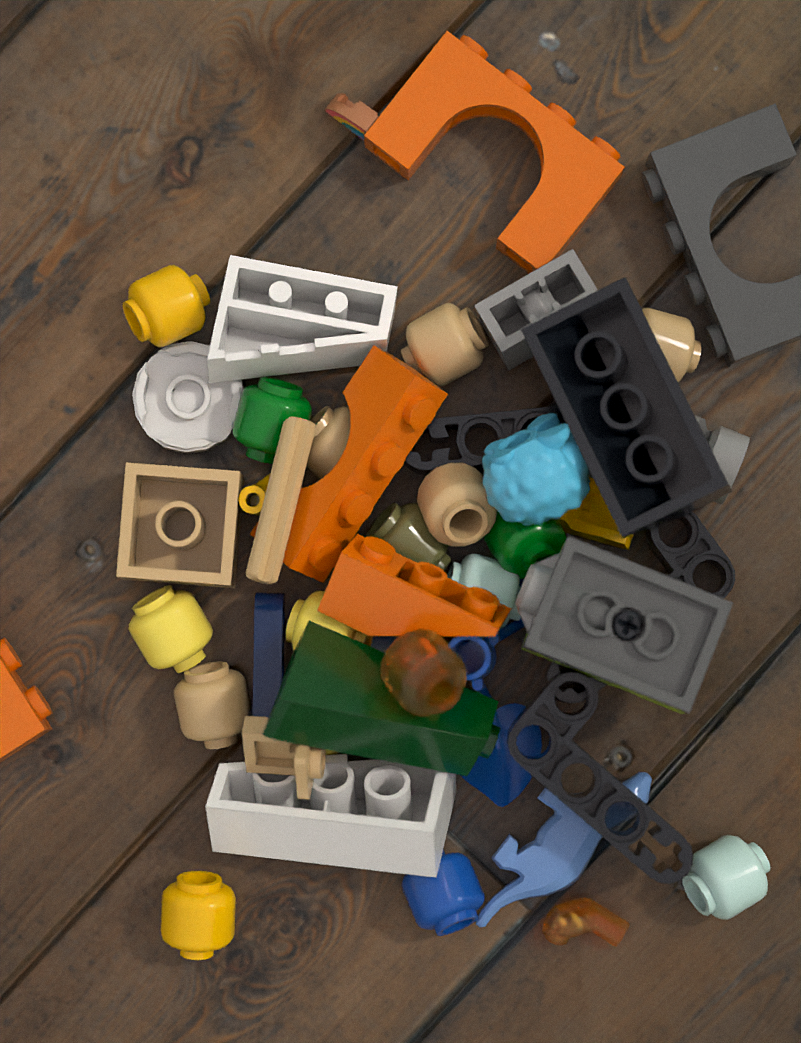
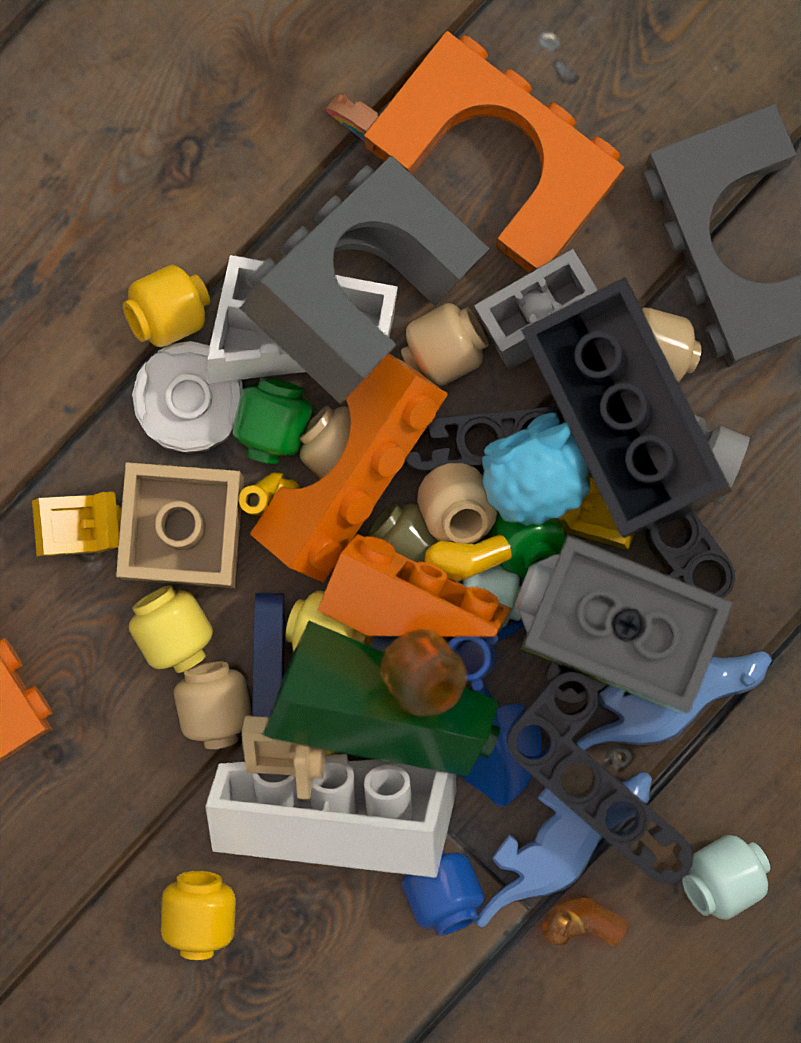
(76, 524): none -> yellow bracket
(280, 500): tan axle -> none
(300, 296): none -> dark grey arch
(467, 560): none -> yellow arm
(649, 724): none -> medium blue animal

